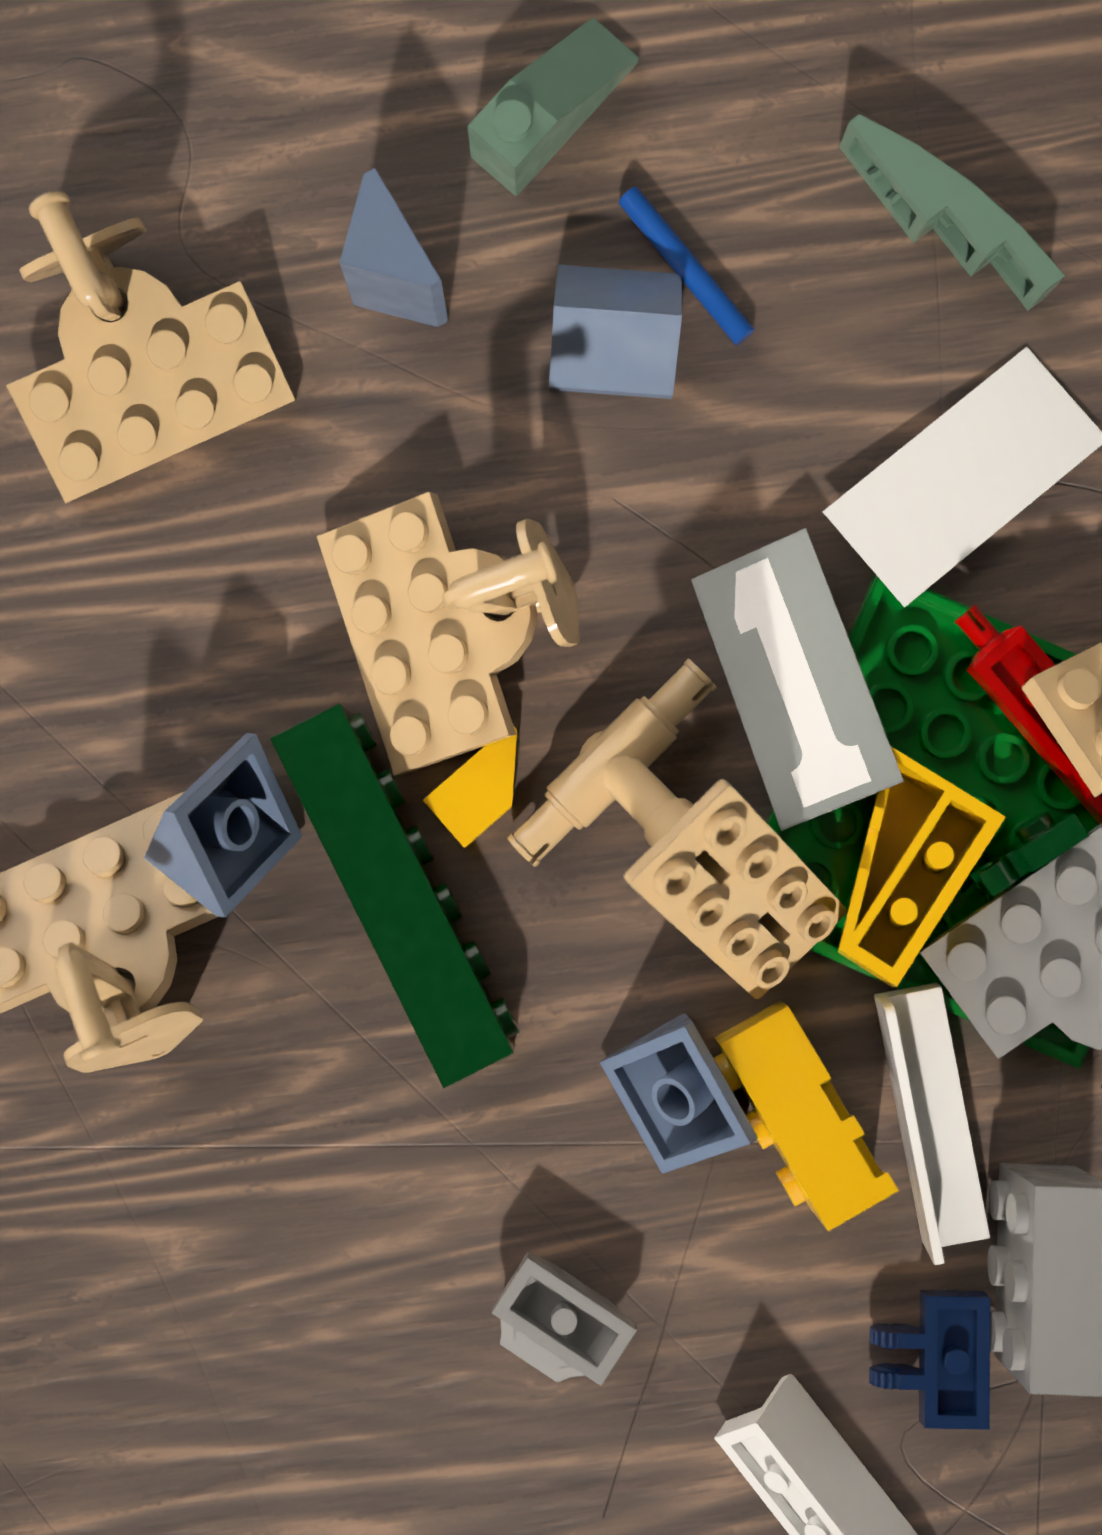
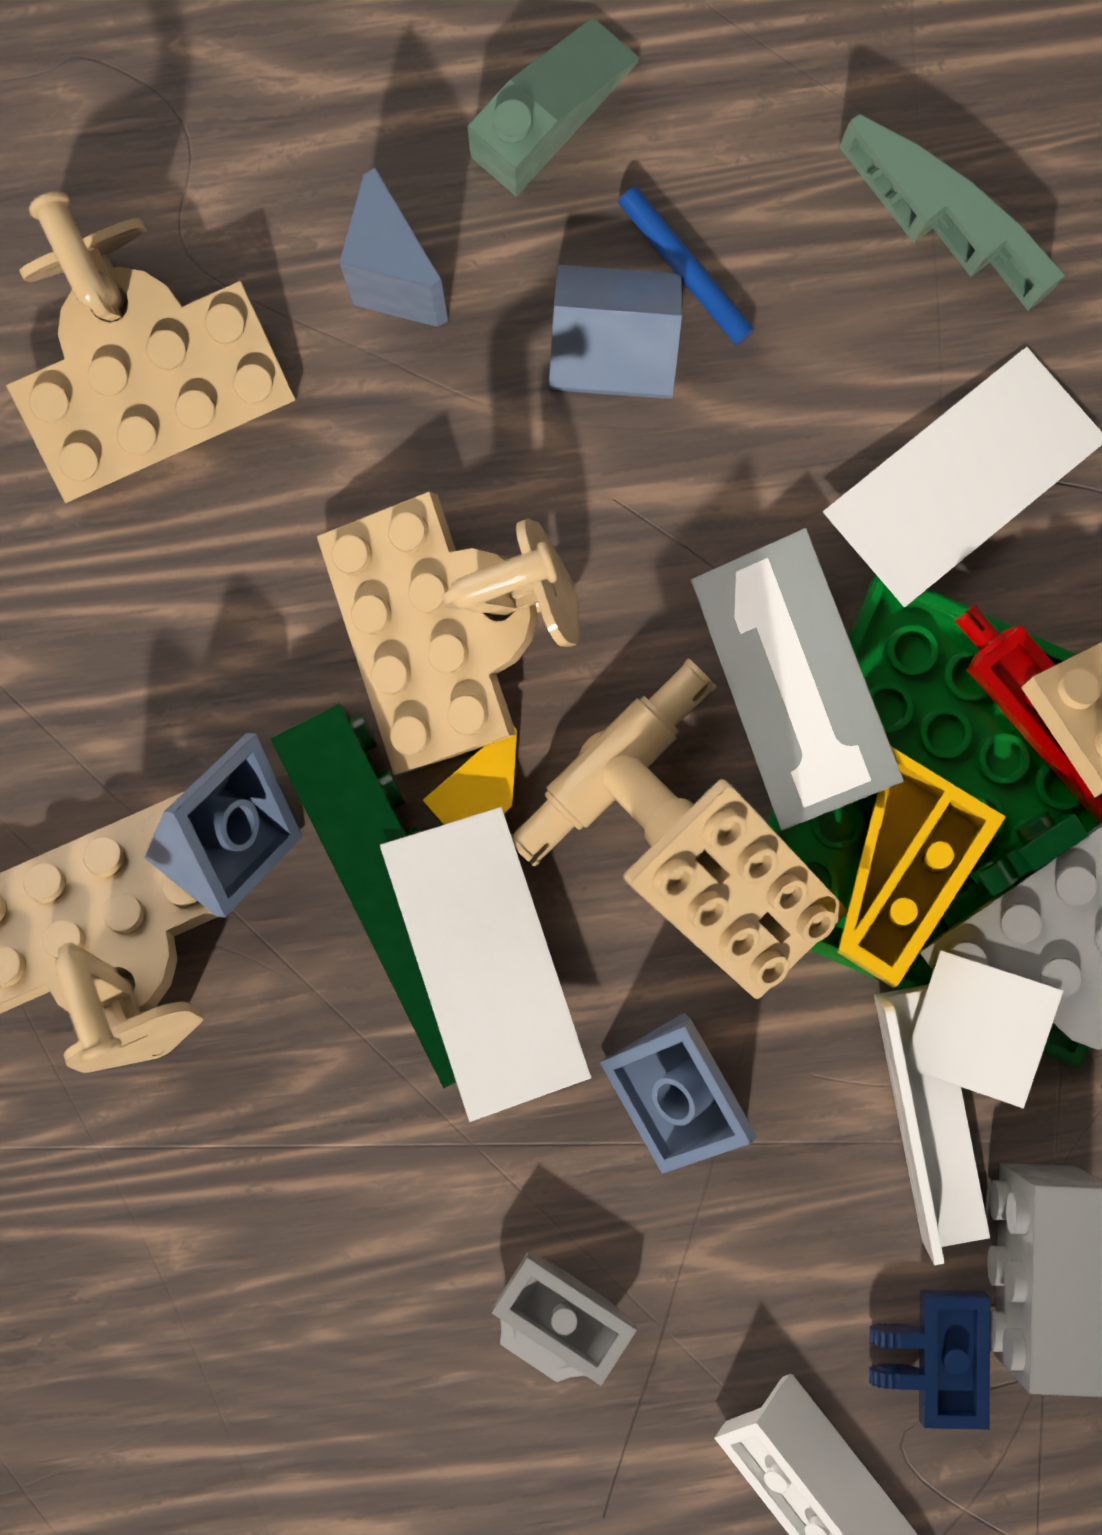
(485, 963): none -> white sticker
(801, 1117): yellow wedge -> none
(982, 1028): none -> white sticker

